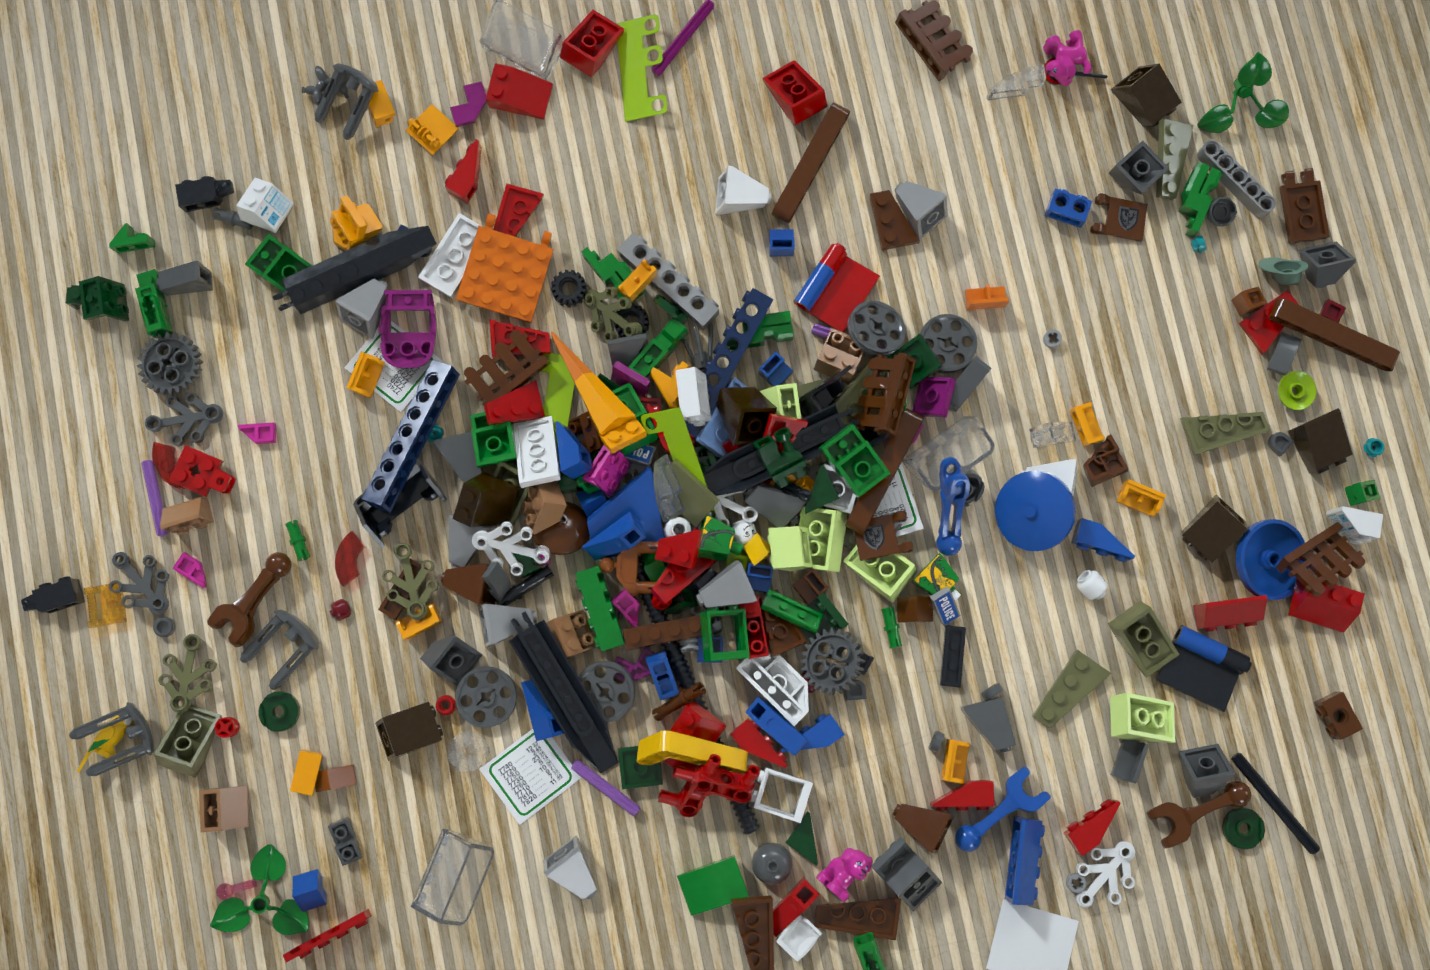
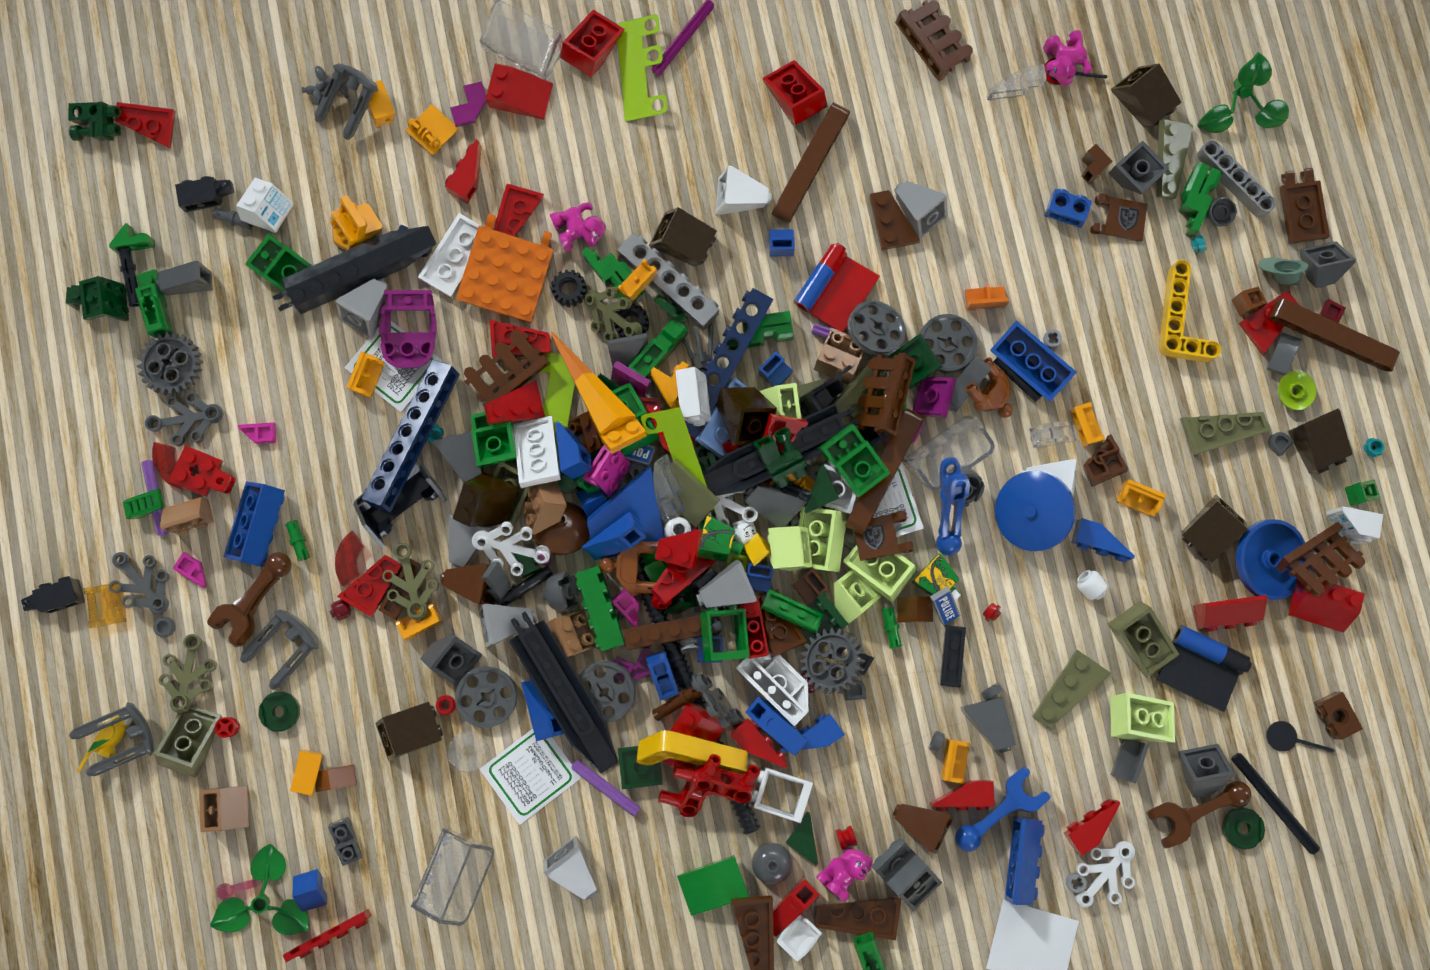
(100, 120): none -> dark green hips
(128, 270): none -> black pin
(142, 504): none -> green slope
(149, 121): none -> red wing
(254, 523): none -> blue slope
(370, 588): none -> red wing
(561, 592): none -> dark grey cylinder
(590, 229): none -> dark pink animal
(683, 237): none -> dark brown slope
(702, 684): none -> dark grey plant
(846, 837): none -> red wheel
(853, 596): none -> yellowish green slope
(992, 612): none -> red plate
(994, 394): none -> dark orange connector
(1023, 385): none -> black pin
(1033, 361): none -> blue slope
(1097, 163): none -> reddish brown piece
(1178, 319): none -> yellow beam
(1283, 737): none -> black piece

